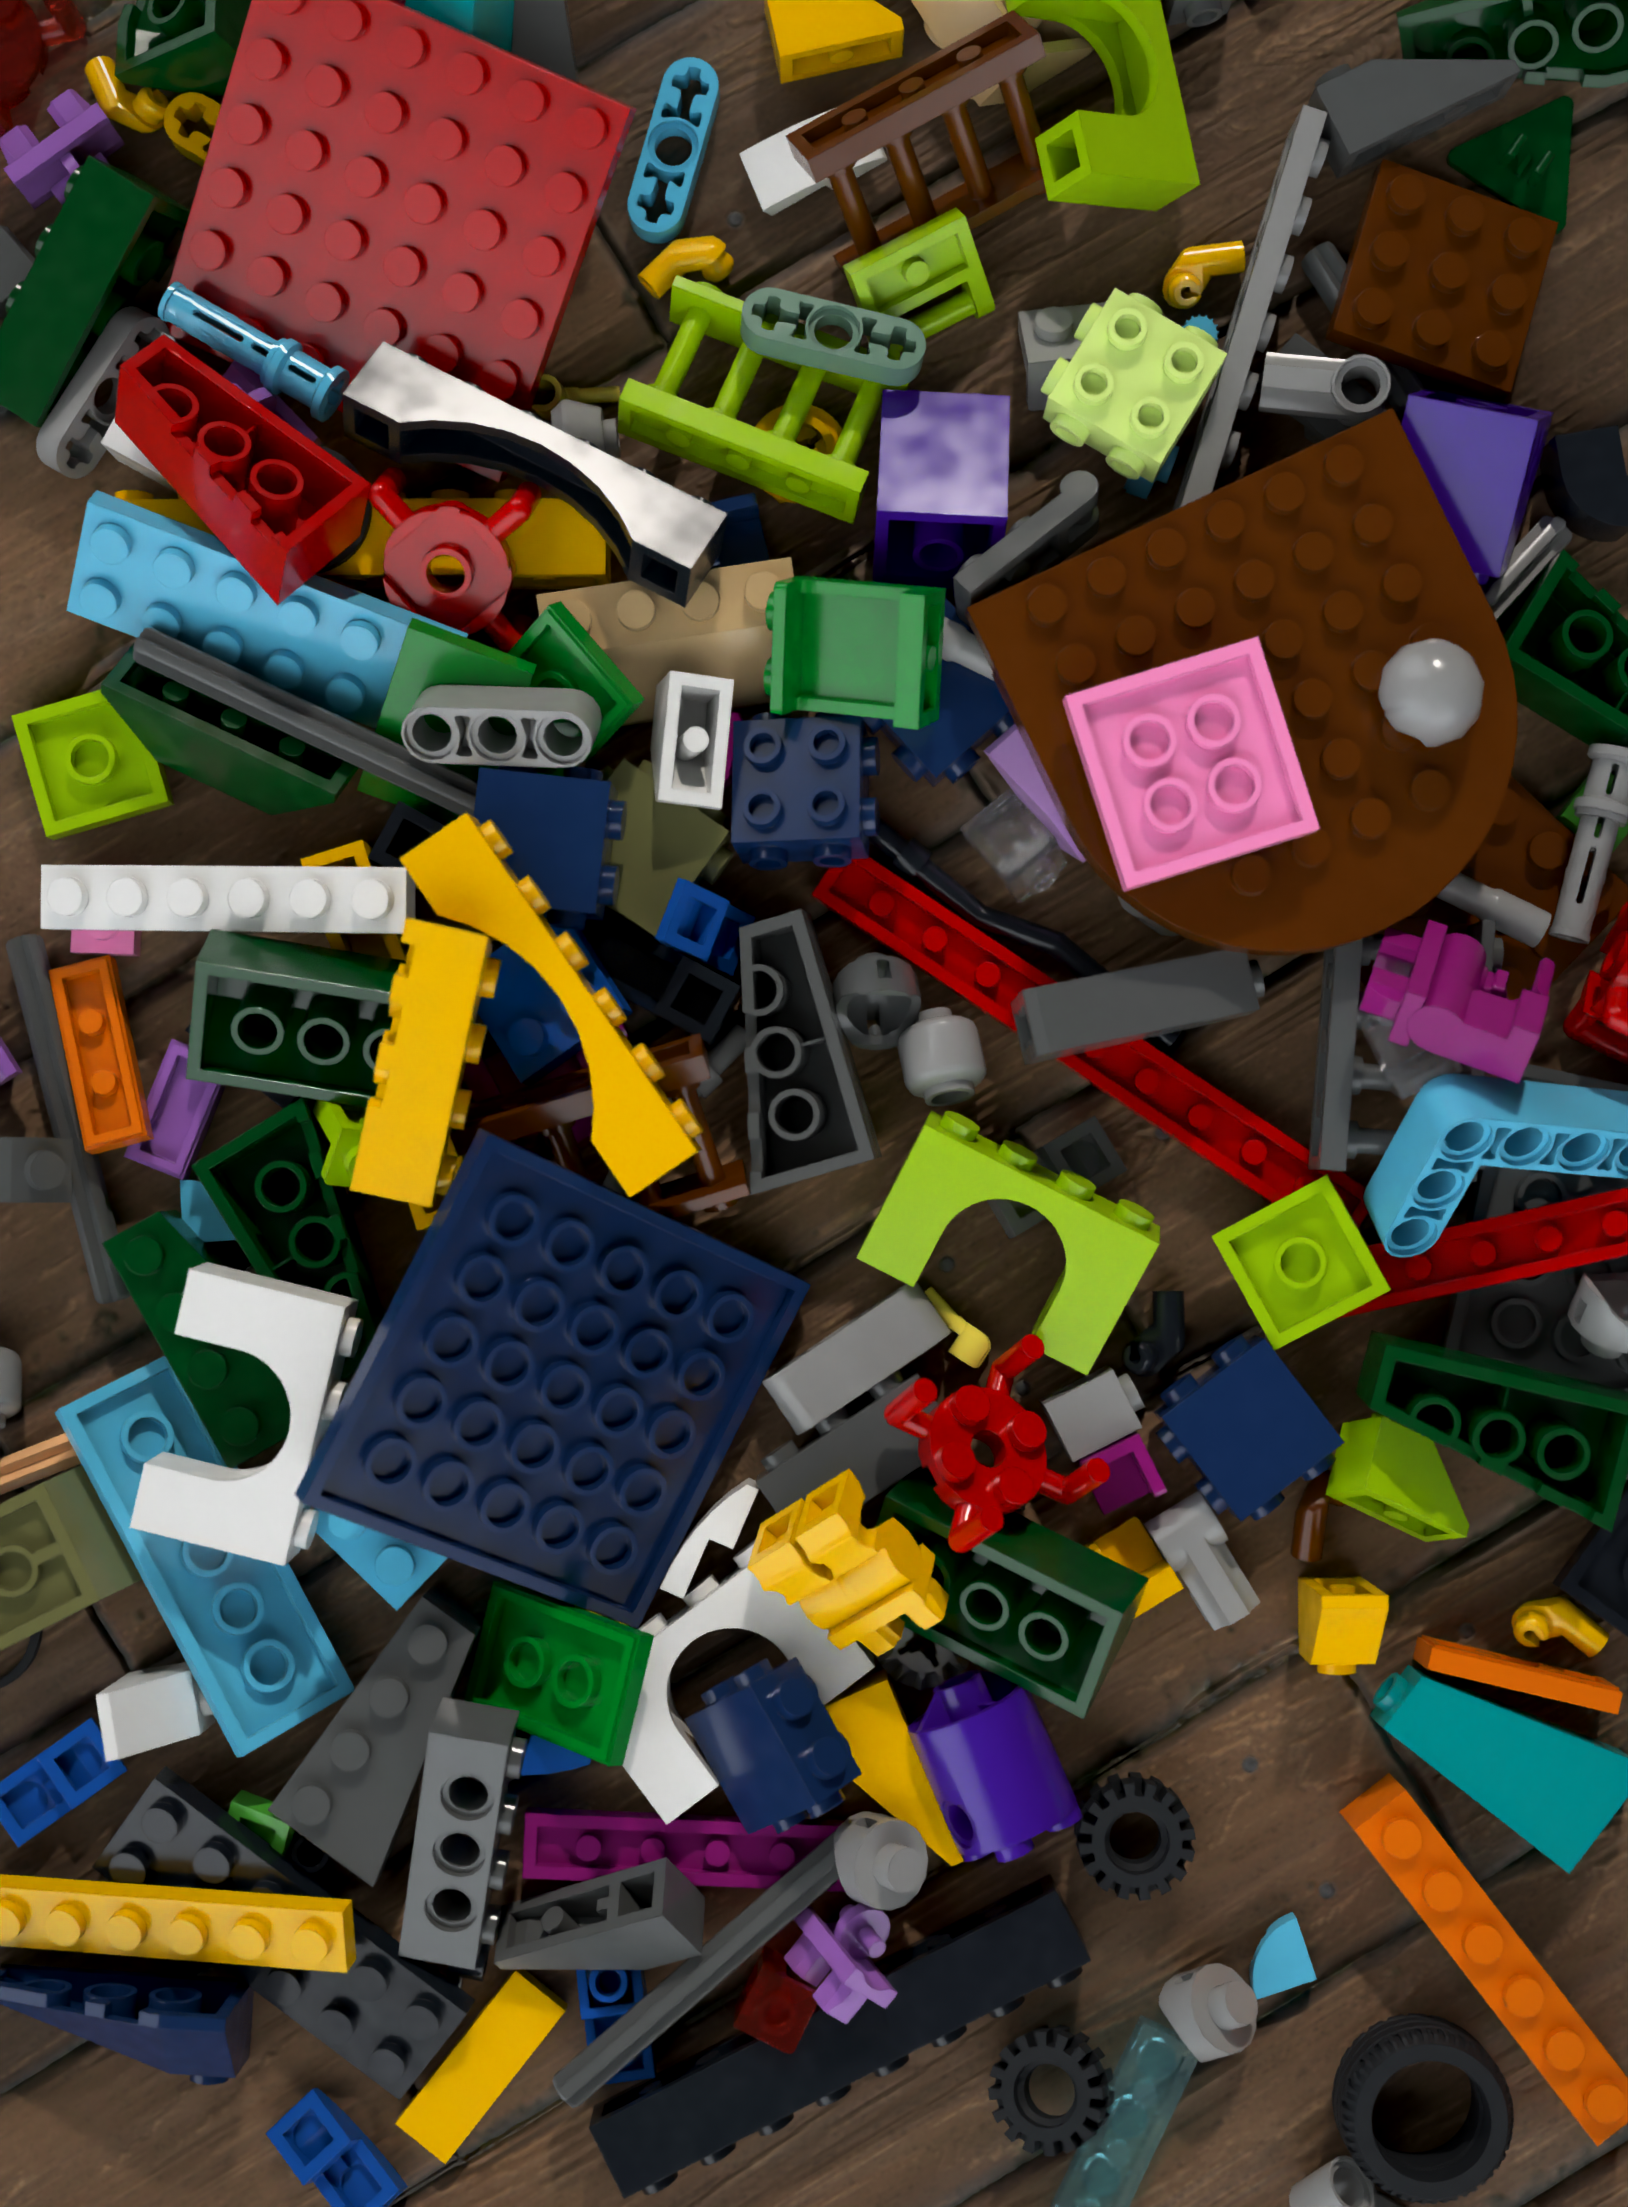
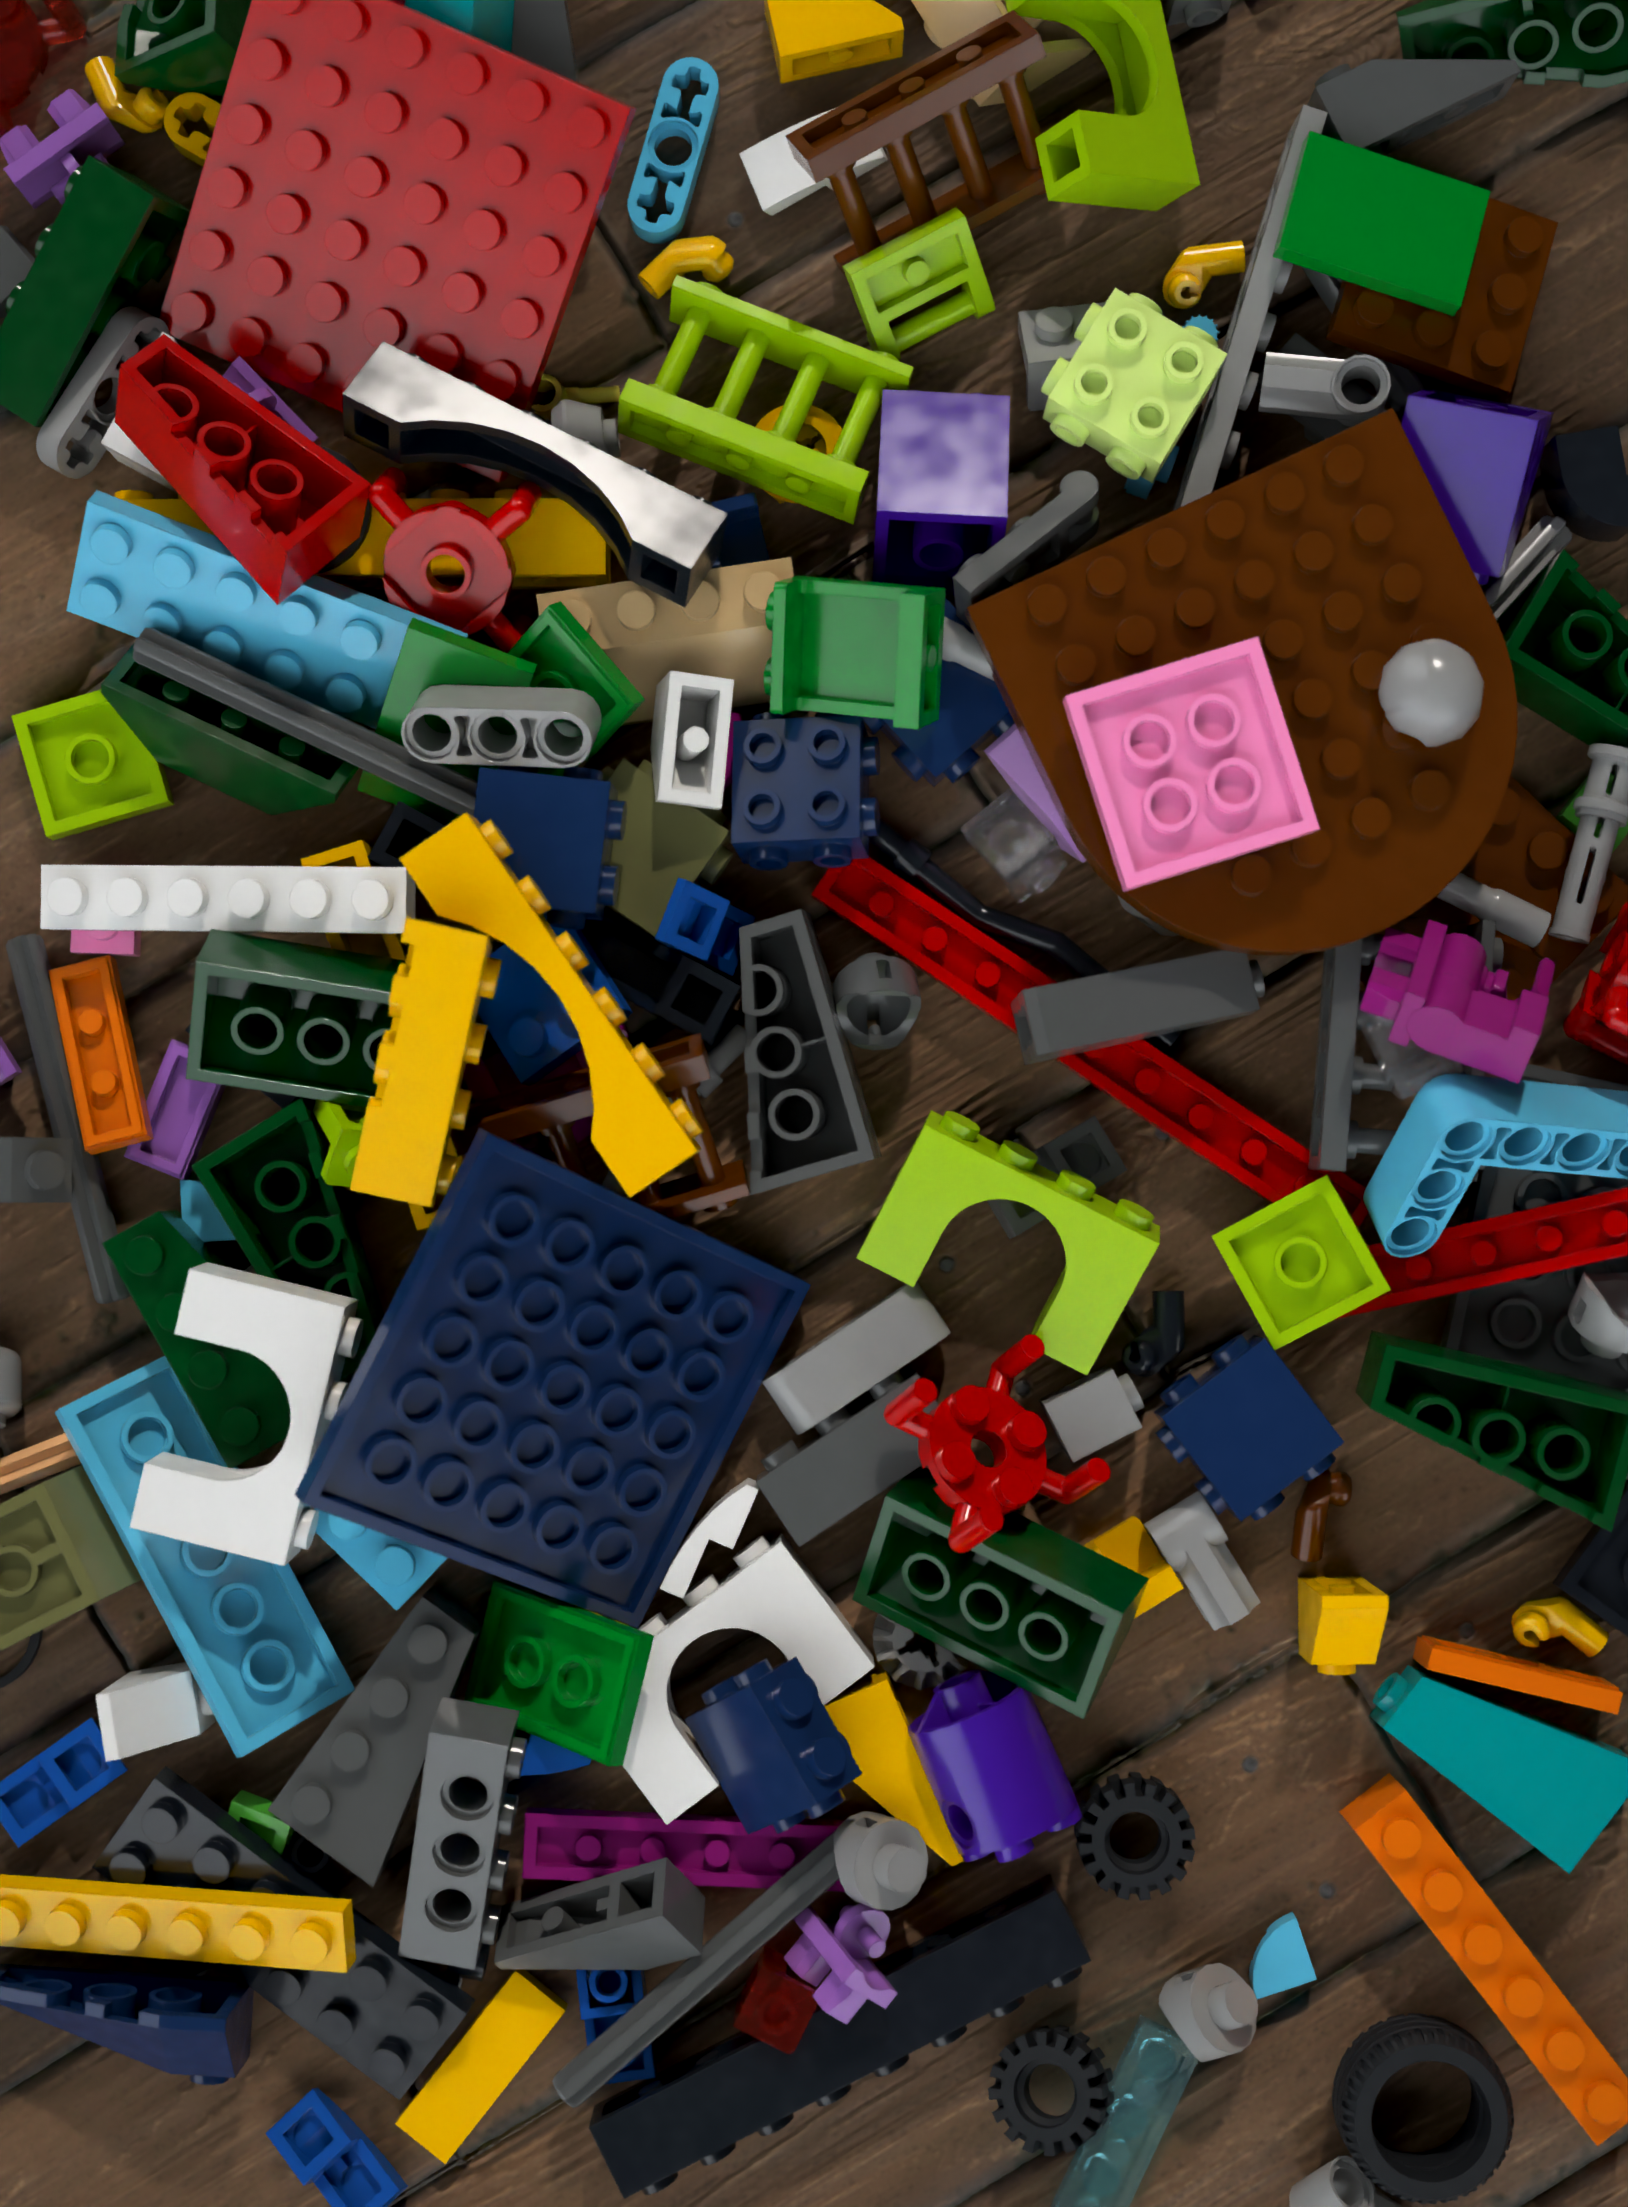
(285, 362): medium azure pin -> none
(819, 312): sand green beam -> none
(847, 1574): yellow hips -> none
(941, 1057): light grey head -> none
(971, 1343): light yellow hand -> none
(1130, 1473): magenta panel -> none
(1381, 223): none -> green tile
(1396, 1479): lime slope -> none
(1524, 160): dark green piece -> none

